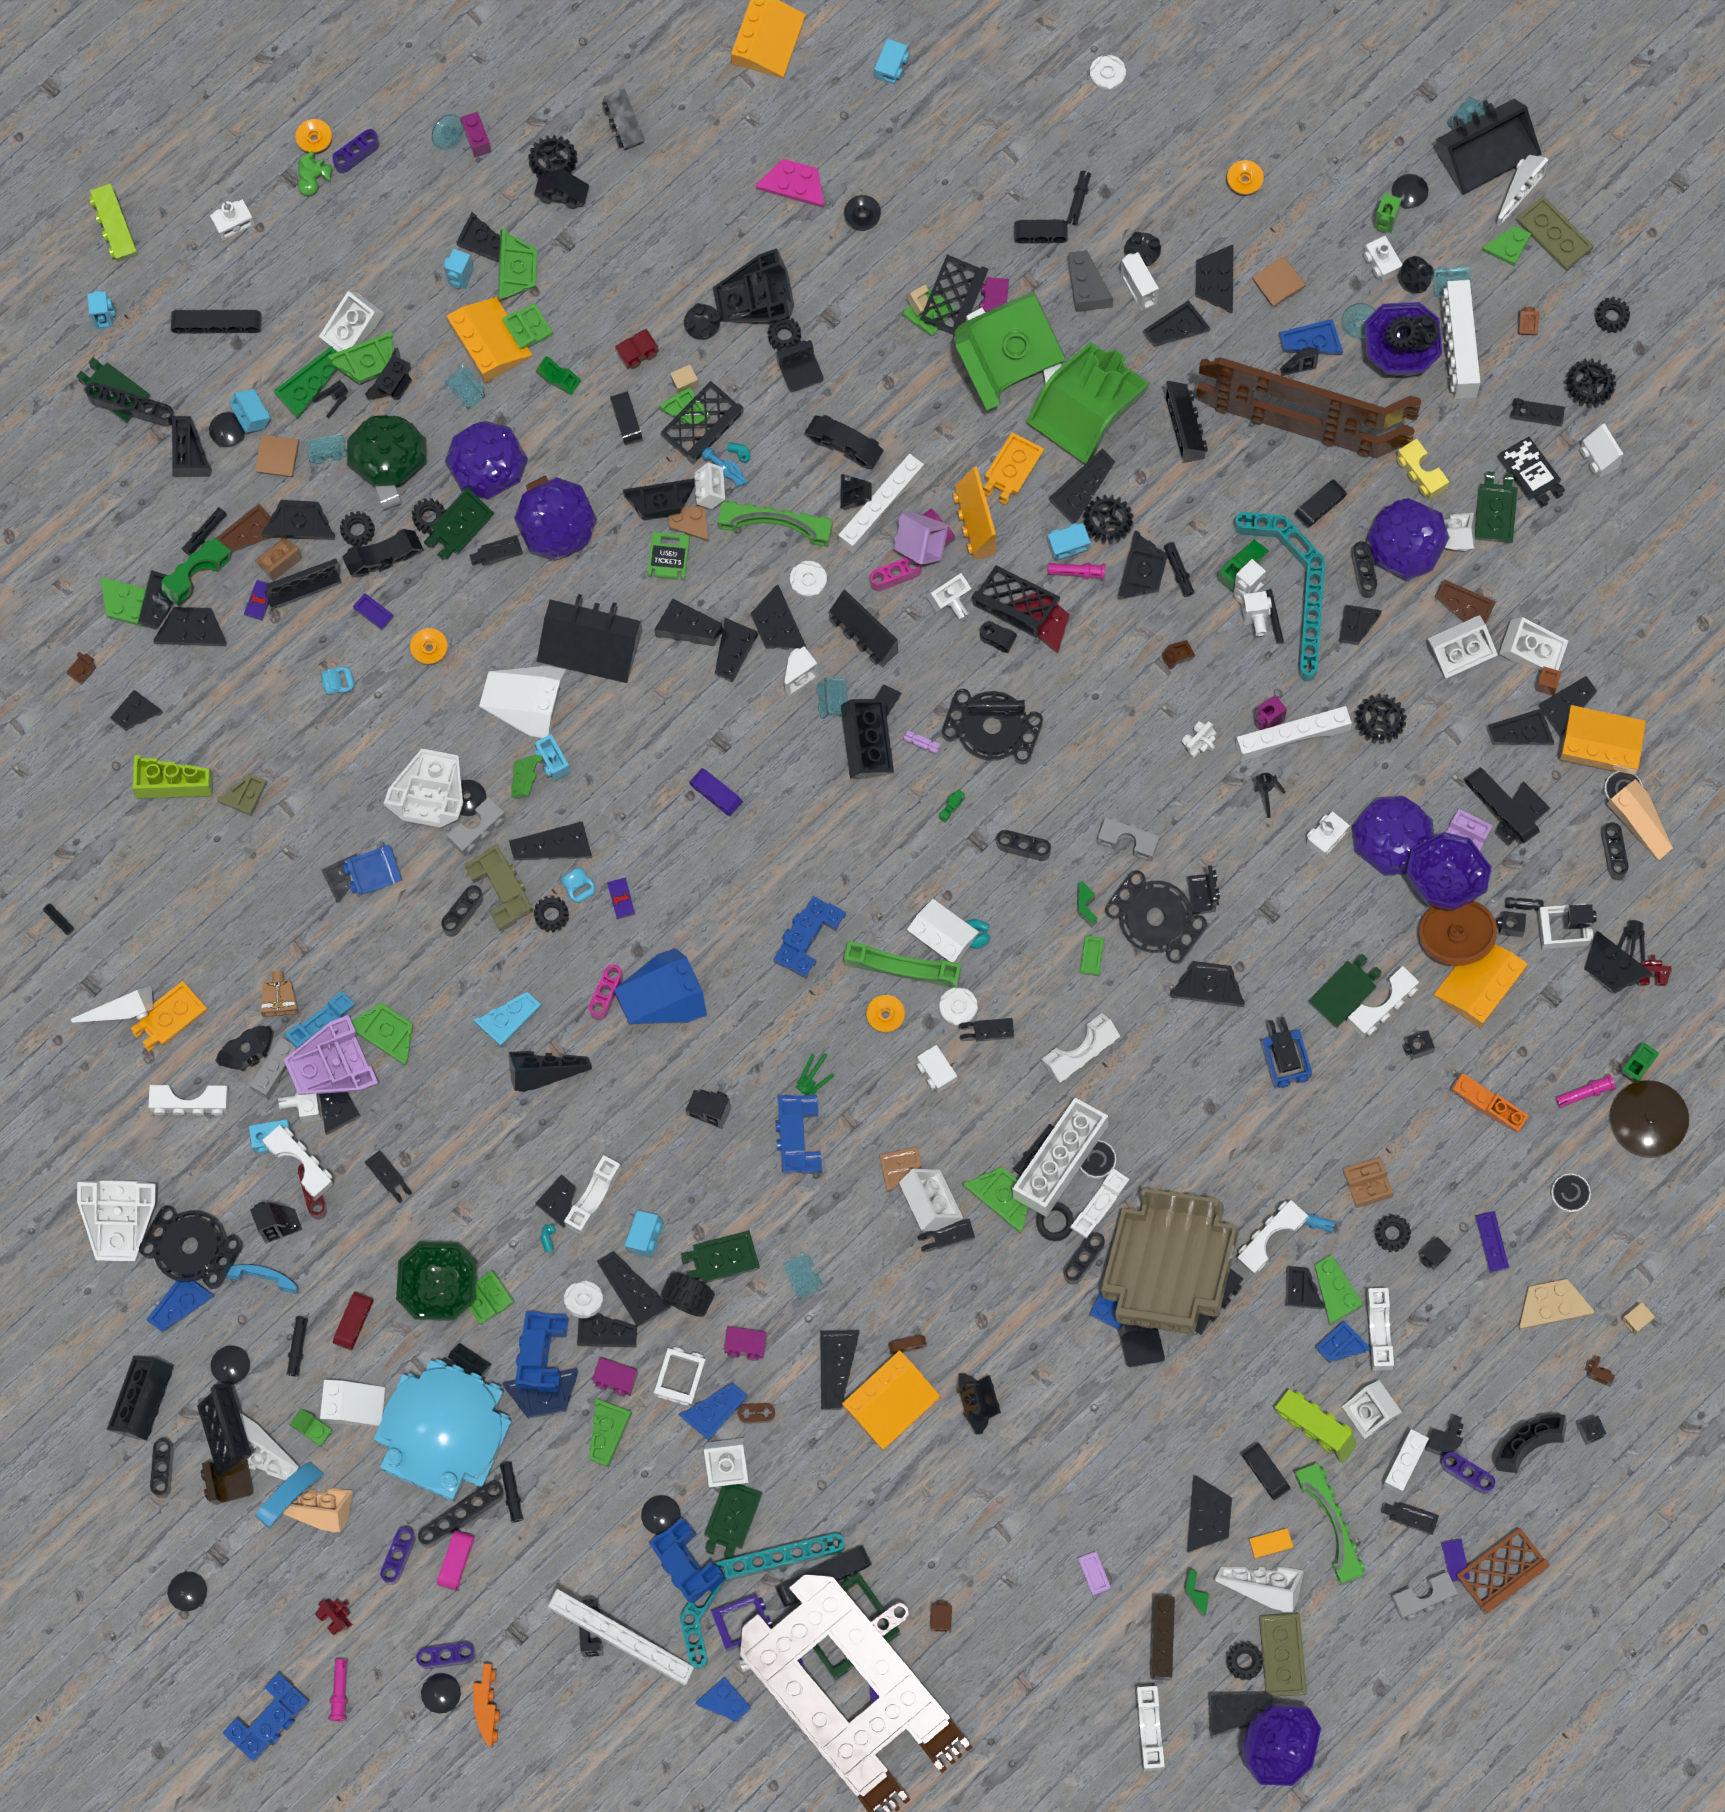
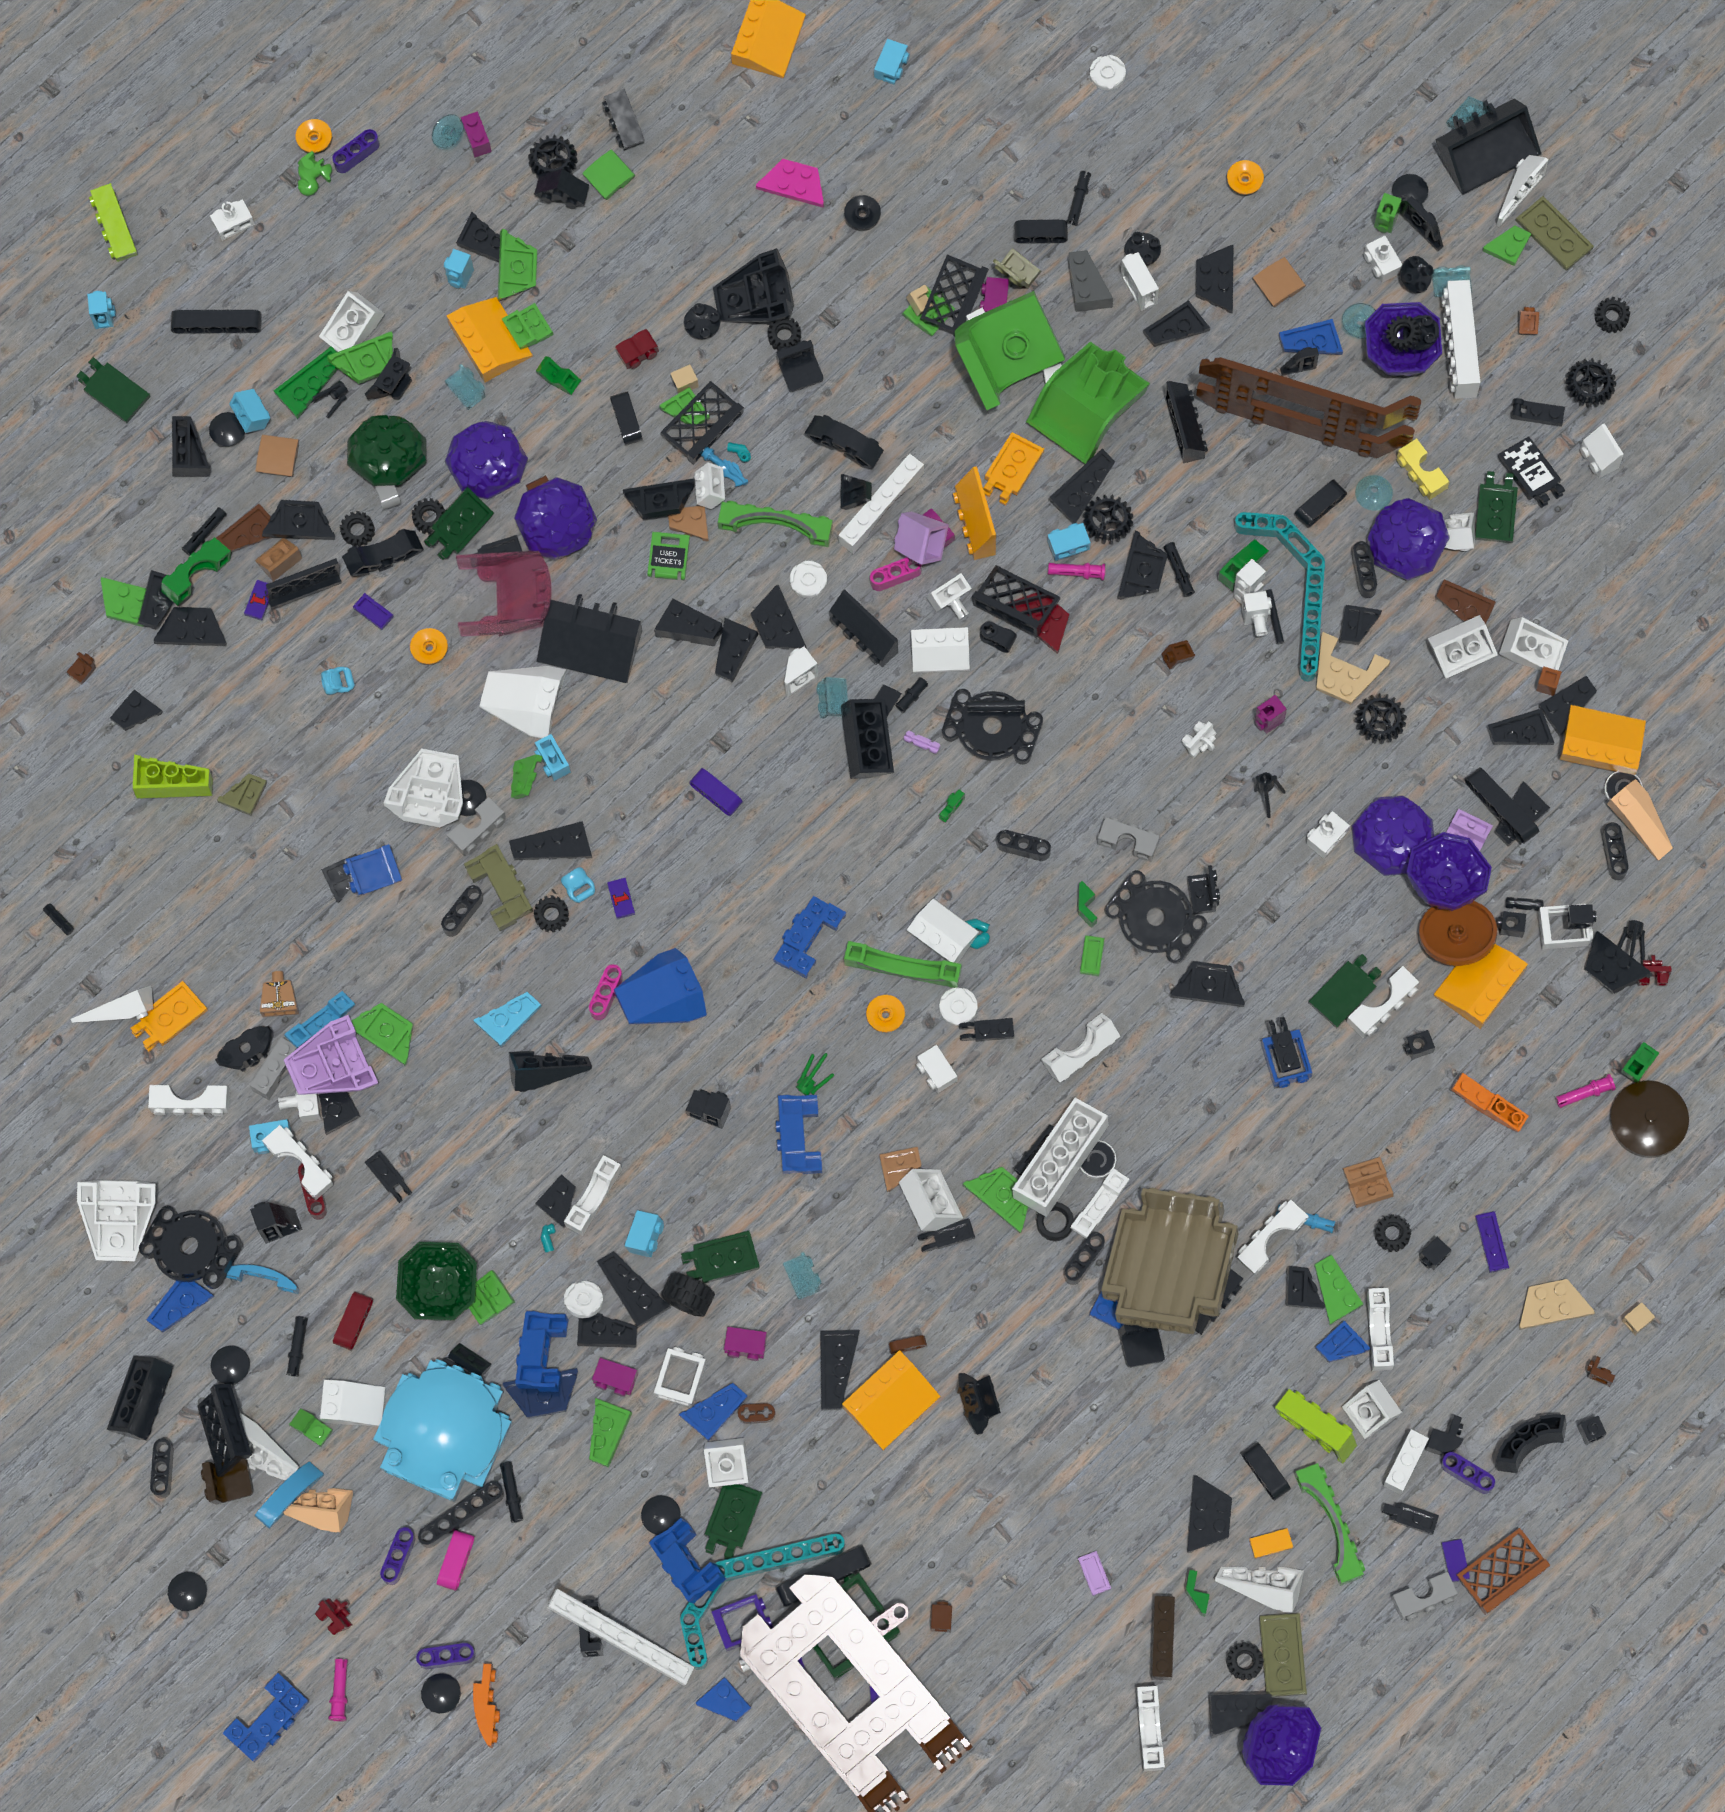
(123, 398): black beam -> none
(326, 449): clear light blue bracket -> none
(522, 591): none -> clear pink windscreen
(608, 174): none -> bright green slope
(911, 694): none -> black pin
(940, 650): none -> white slope
(1020, 269): none -> bracket
(1265, 740): white arch -> none
(1341, 678): none -> tan wing
(1369, 499): none -> clear light blue dish
(1421, 220): none -> black wing
(1570, 1193): black tile -> none

